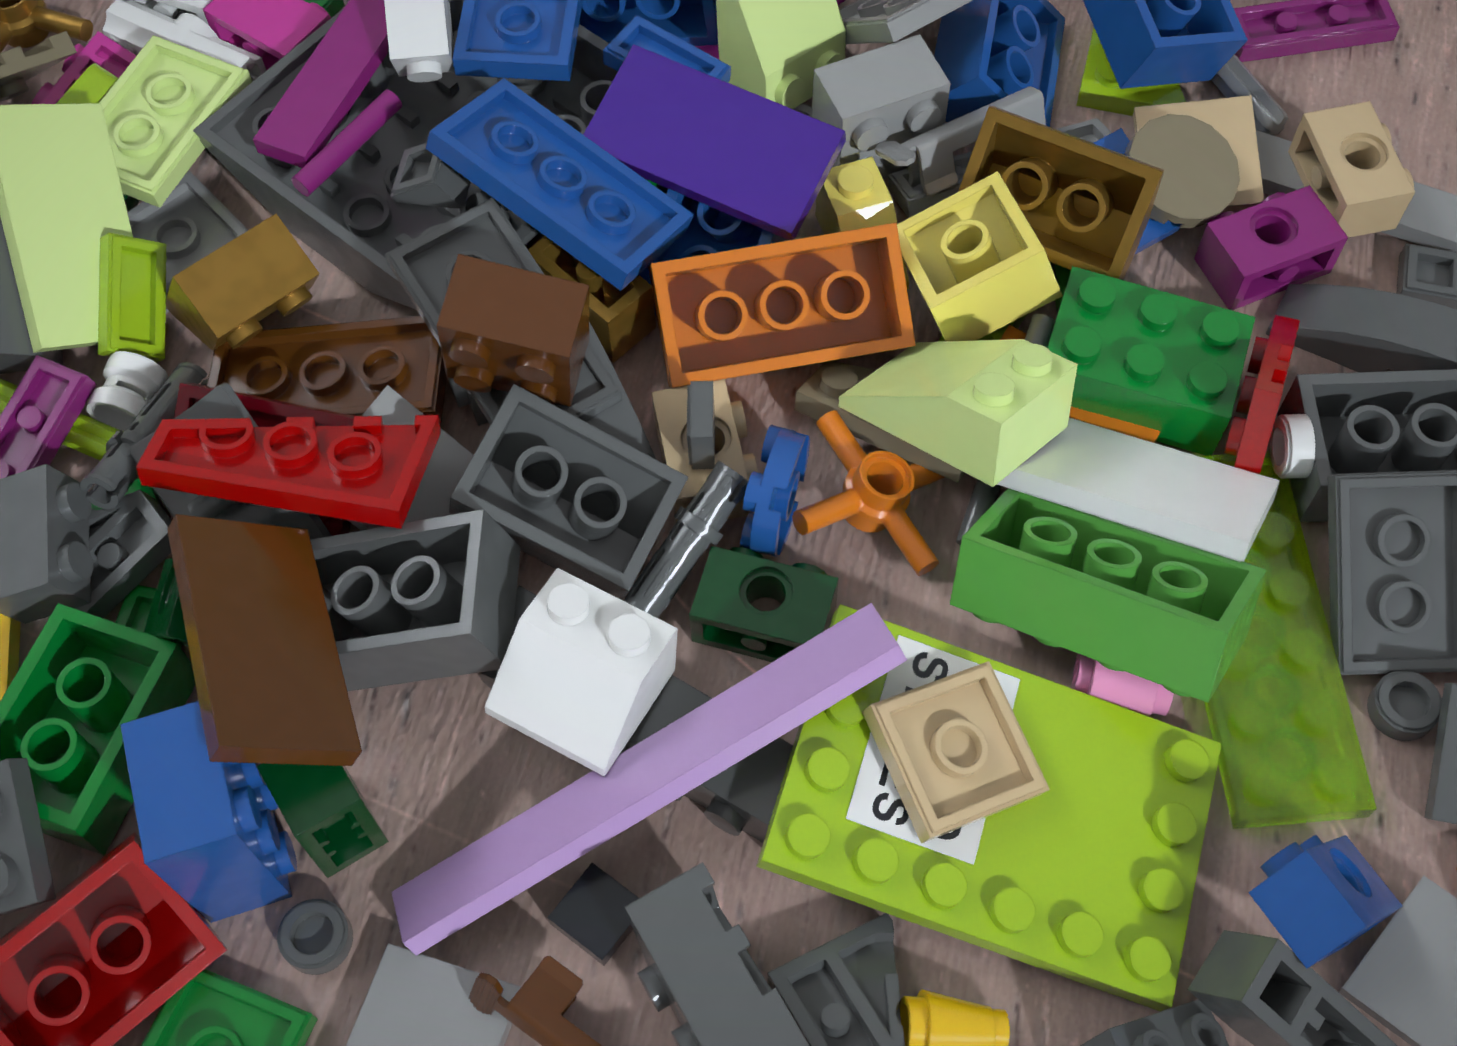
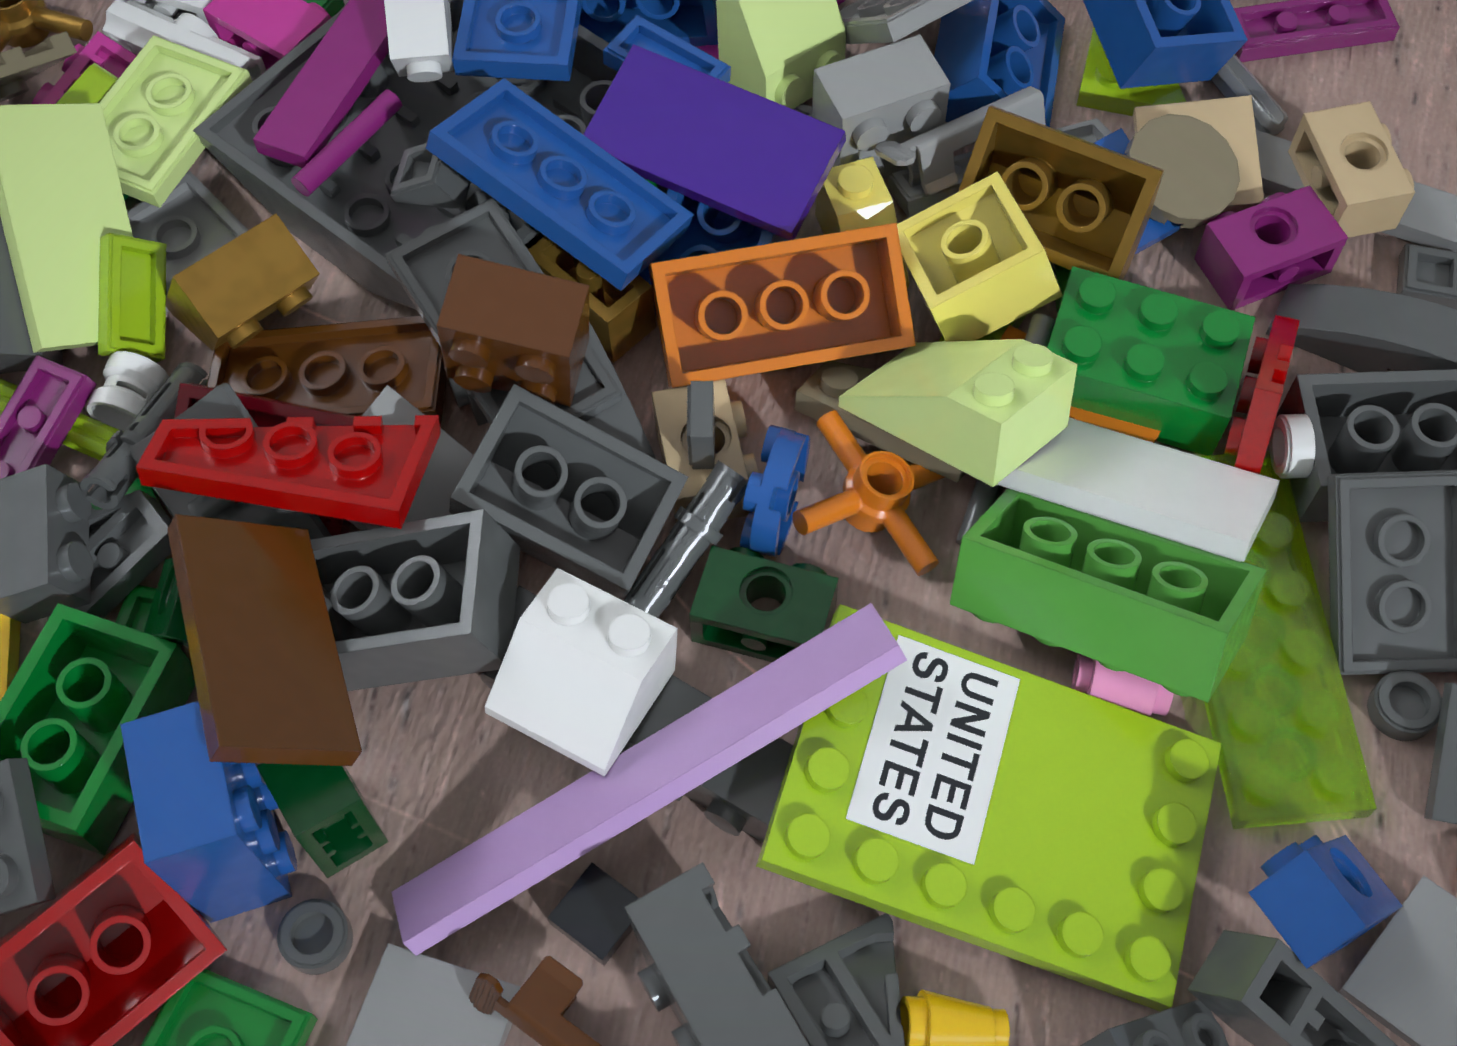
(955, 751): tan tile -> none

